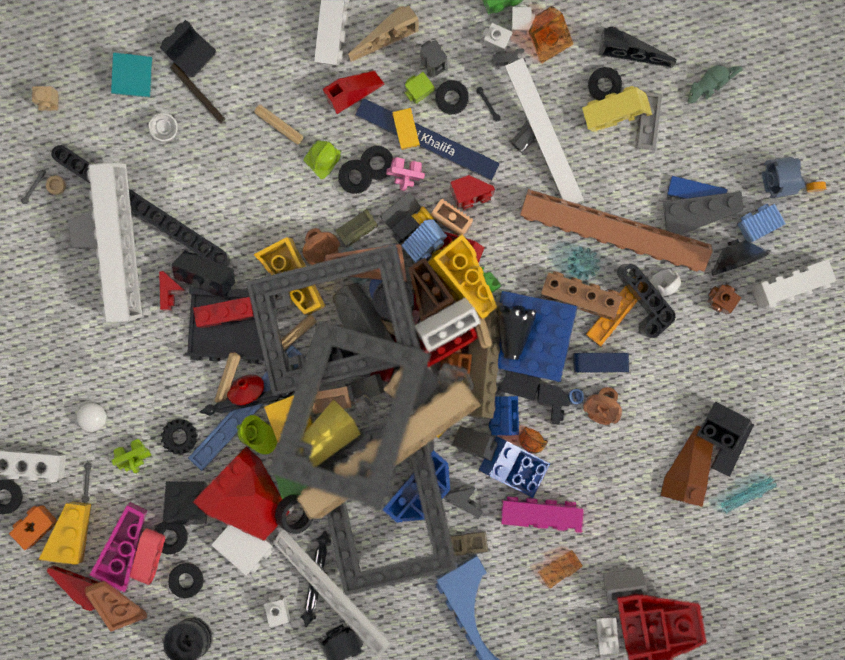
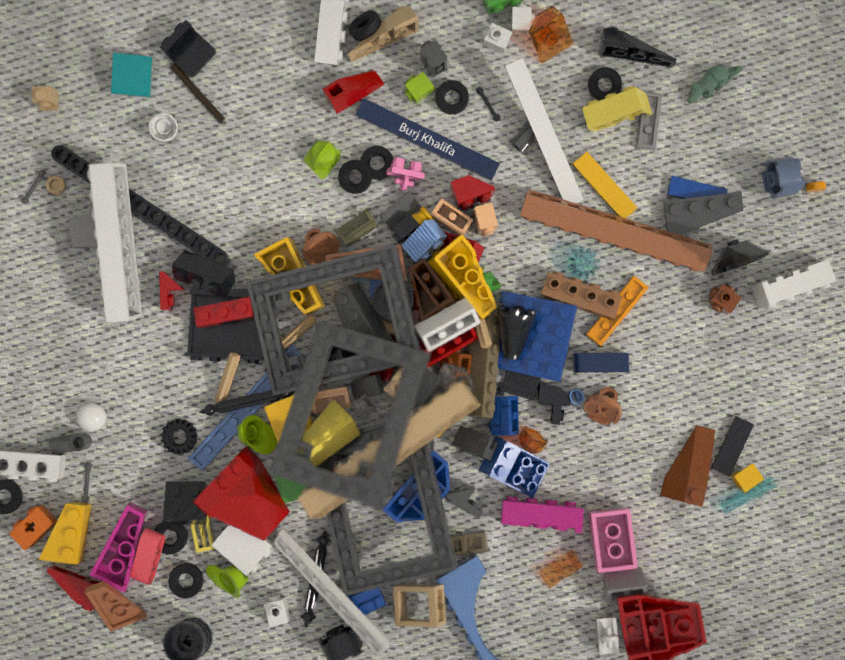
(69, 443): none -> dark grey piece
(132, 459): lime hips -> none
(210, 537): none -> light yellow tile
(228, 579): none -> lime piece
(245, 389): red dish -> none
(278, 124): tan axle -> none
(282, 510): black tyre -> none
(365, 25): none -> black tyre
(368, 600): none -> blue brick
(406, 129): yellow tile -> none
(435, 601): none -> tan window
(485, 219): none -> light nougat brick
(503, 58): dark grey plate -> none
(604, 185): none -> yellow tile
(612, 539): none -> bright pink brick
(643, 297): black beam -> none
(668, 276): white hair -> none
(724, 427): black slope -> none
(747, 477): none -> yellow panel
(761, 223): light blue brick -> none

